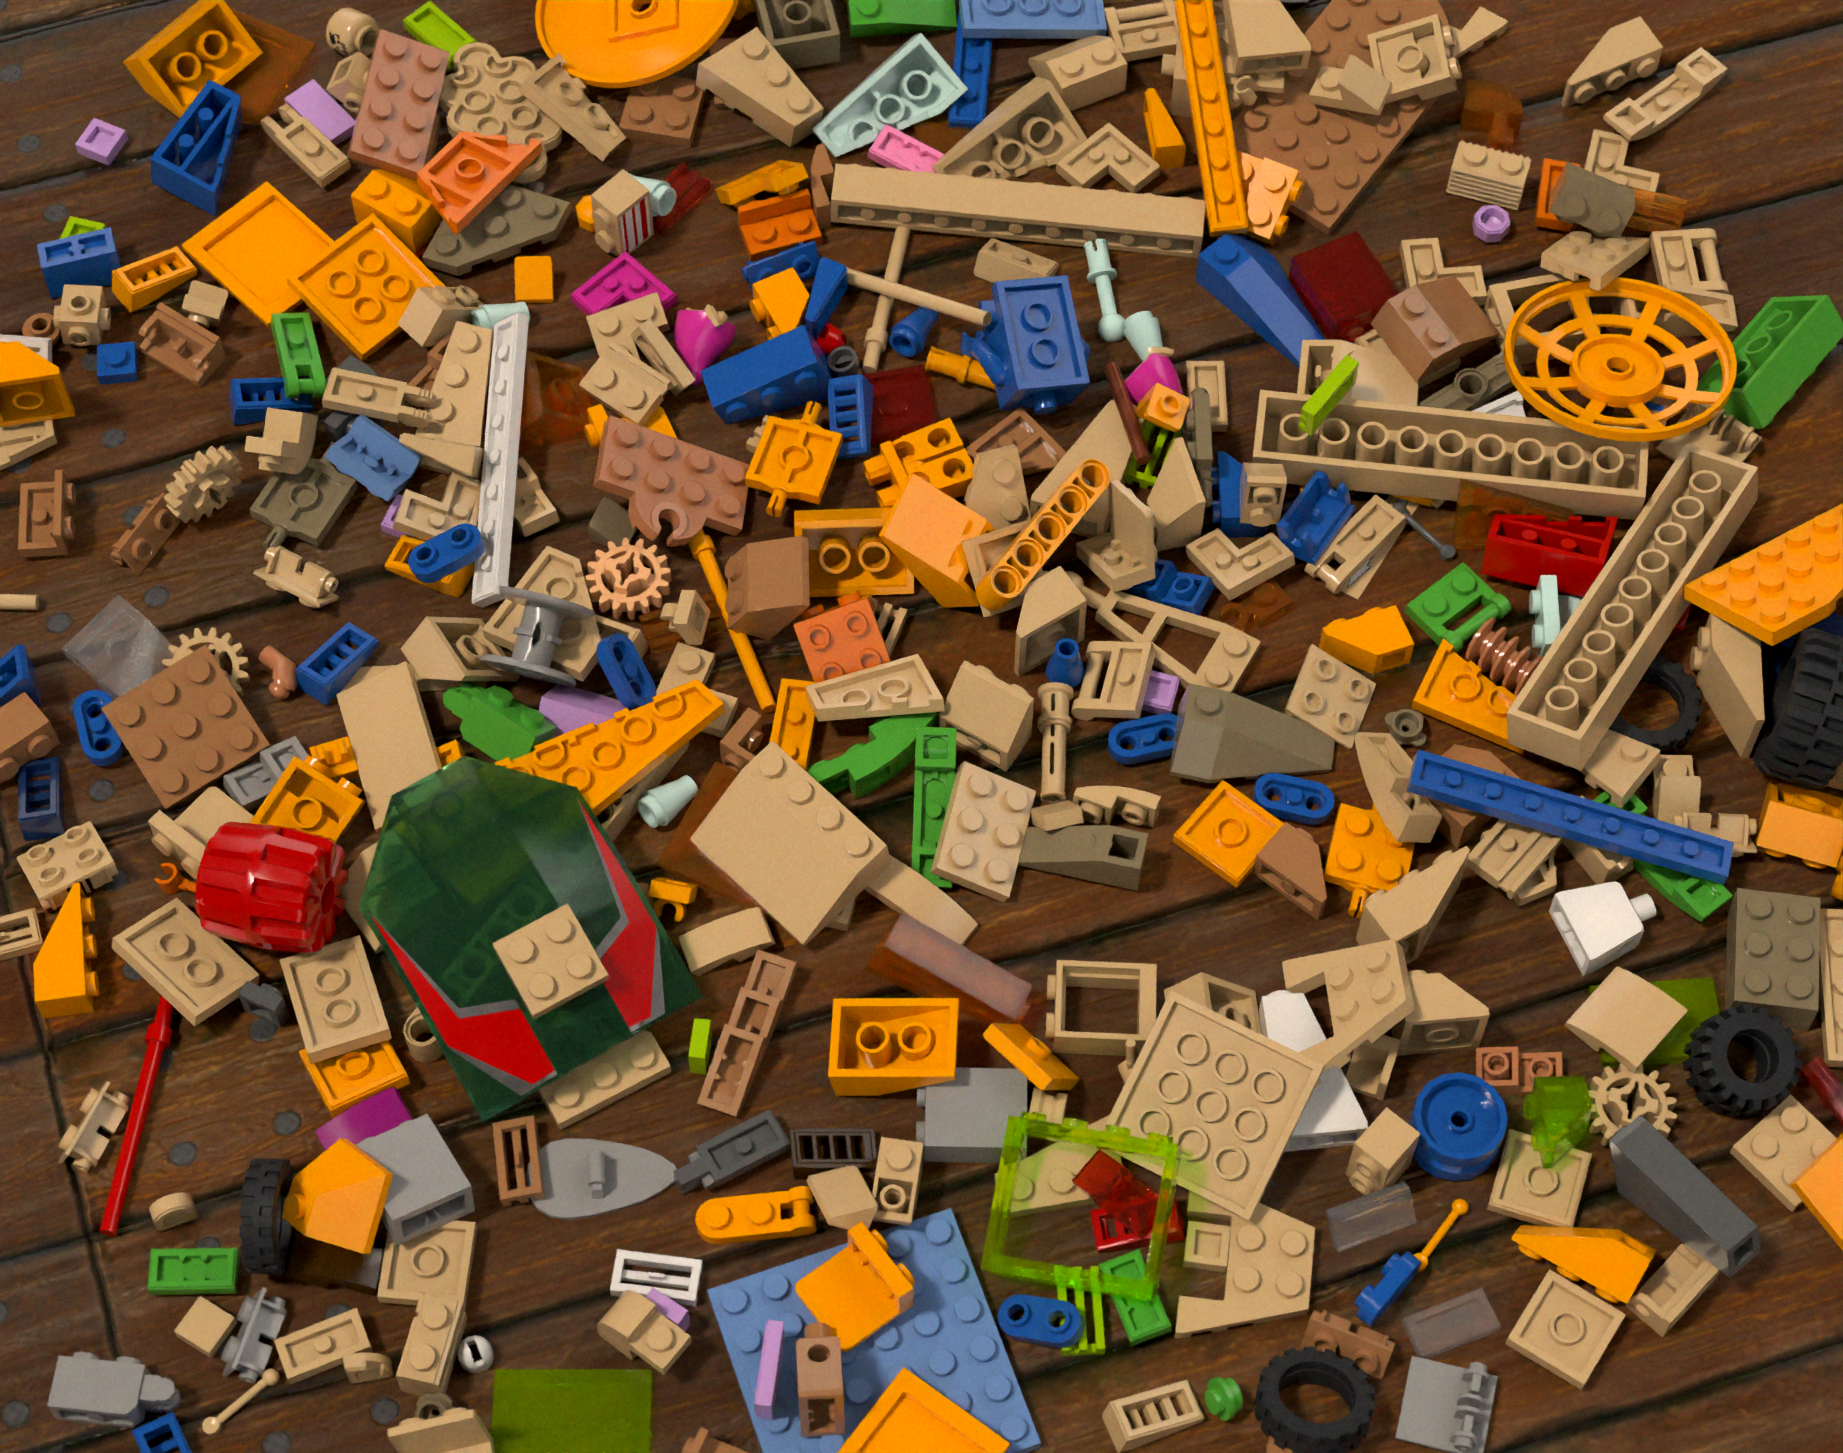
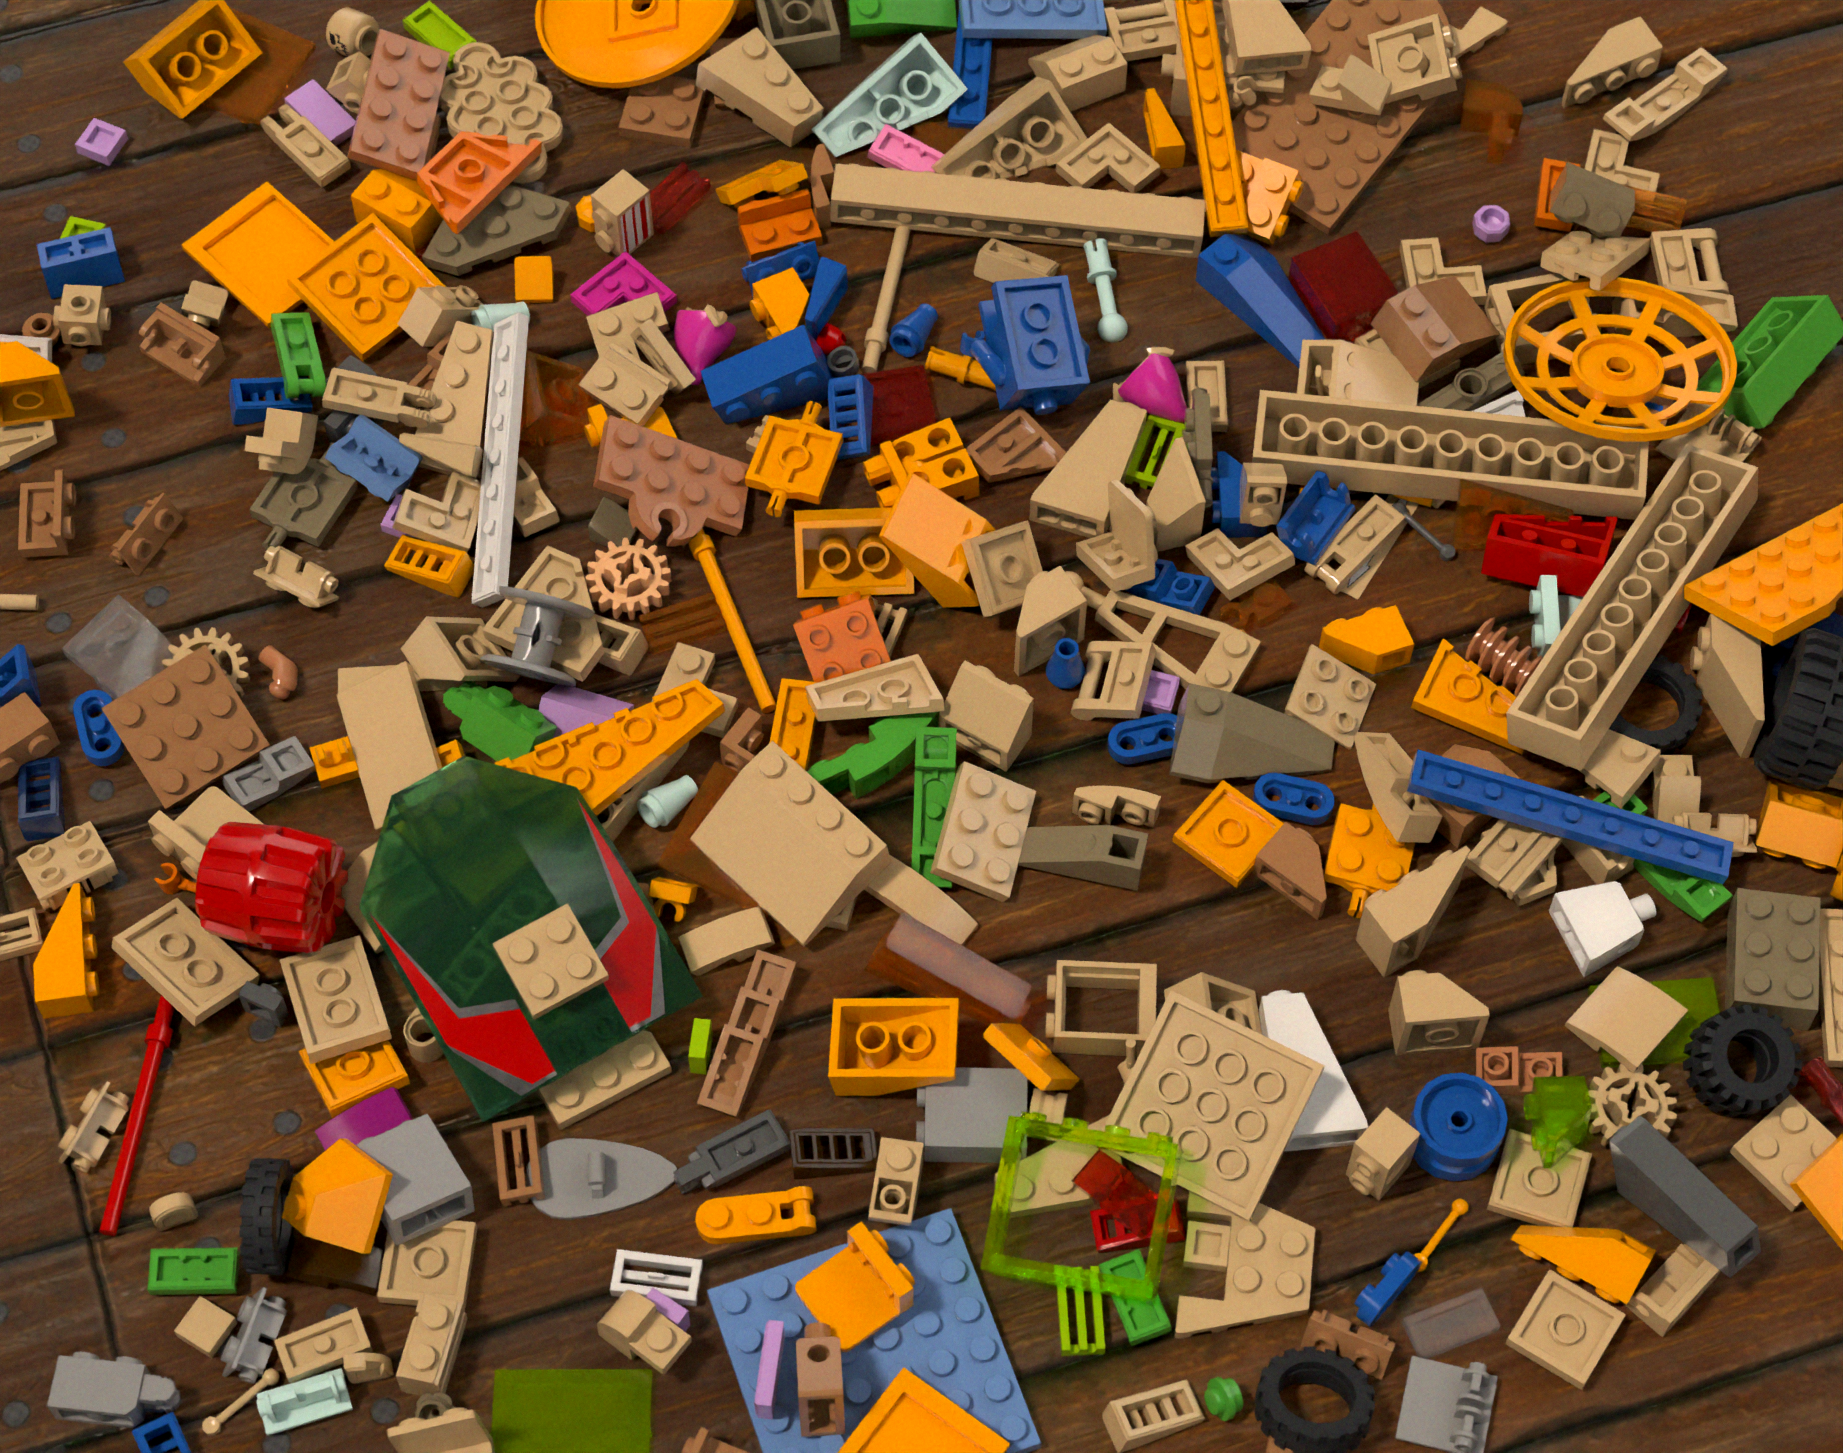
(117, 363): blue plate -> none
(136, 294): light orange slope -> none
(200, 148): blue wedge -> none
(203, 484): tan gear -> none
(303, 1401): none -> light aqua hinge
(310, 800): light orange plate -> none
(321, 682): blue slope -> none
(446, 553): blue plate -> none
(465, 1354): white hinge -> none
(569, 107): tan wing -> none
(625, 671): blue plate -> none
(661, 195): light aqua cone -> none
(687, 617): tan tile -> none
(767, 586): medium nougat slope -> none
(843, 1197): tan slope -> none
(919, 297): tan axle -> none
(998, 488): tan wing -> none
(1032, 545): light orange beam -> none
(1038, 1320): blue plate -> none
(1054, 726): tan pin -> none
(1057, 815): tan tile -> none
(1127, 413): copper bar -> none
(1142, 332): light aqua cone -> none
(1163, 407): light orange bracket -> none
(1328, 395): lime tile -> none
(1364, 990): tan wing -> none
(1371, 1216): clear tile -> none
(1372, 1066): tan panel -> none
(1410, 719): dark tan plate -> none
(1451, 599): bright green plate -> none
(1488, 175): tan brick -> none

